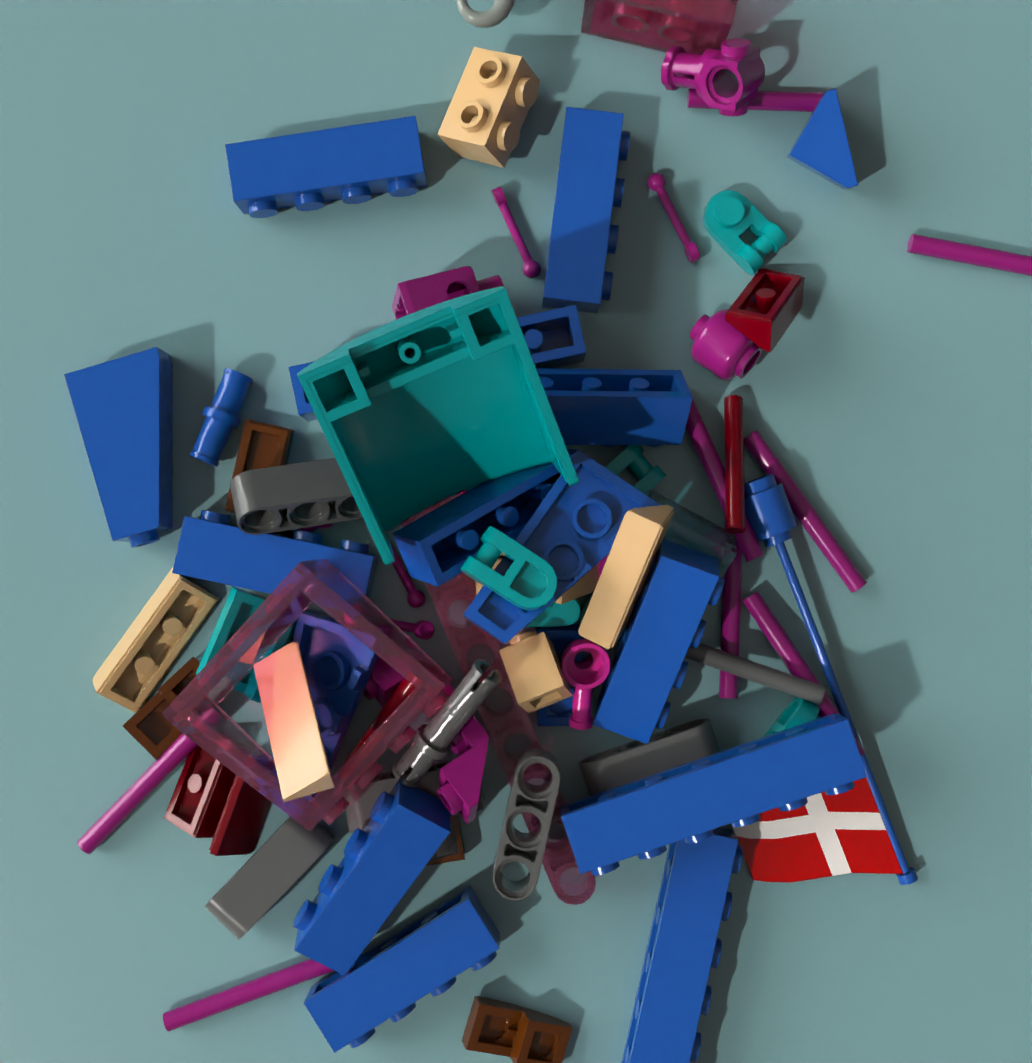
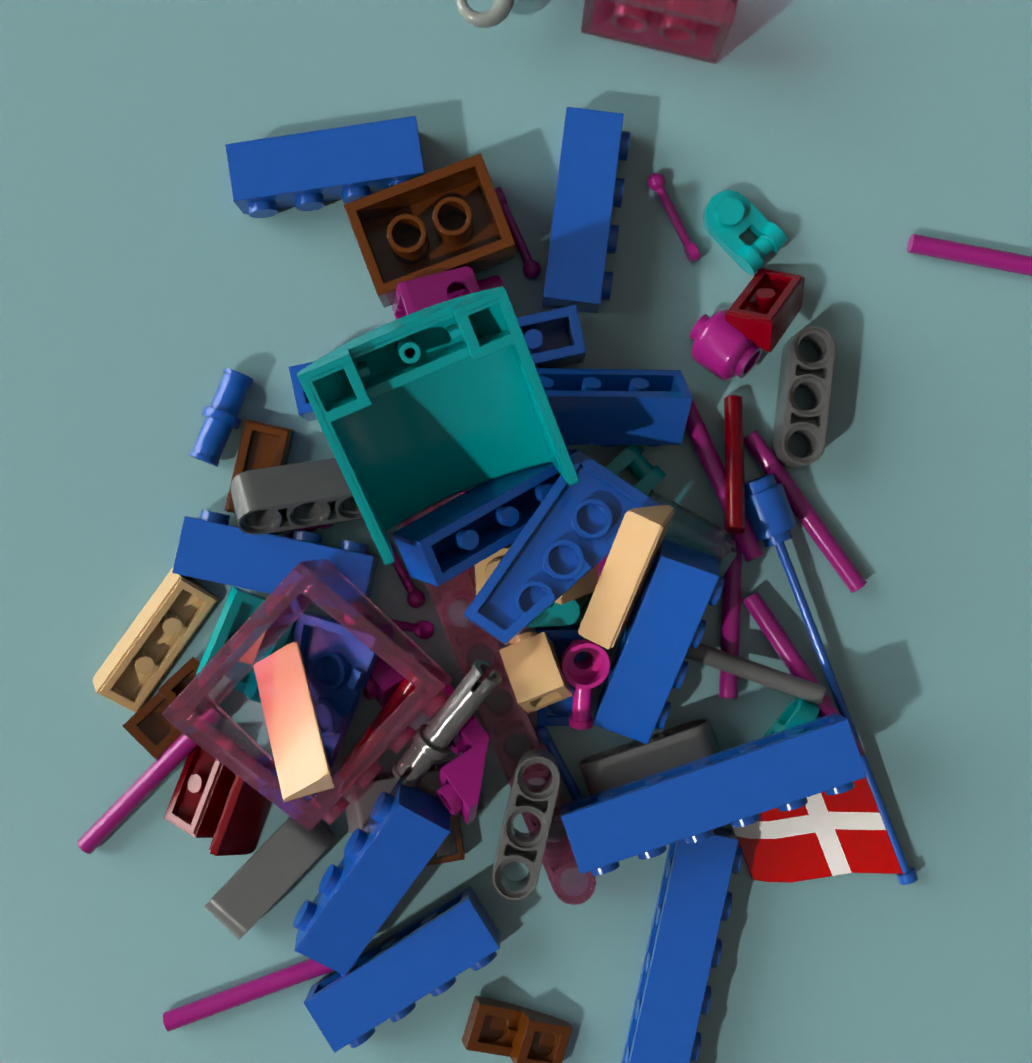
(128, 437): blue slope -> none
(431, 226): none -> reddish brown brick
(489, 107): tan brick -> none
(528, 581): teal plate -> none
(564, 772): none -> blue hinge
(712, 74): magenta connector -> none
(768, 101): magenta bar -> none
(815, 378): none -> dark grey beam
(824, 144): blue slope -> none

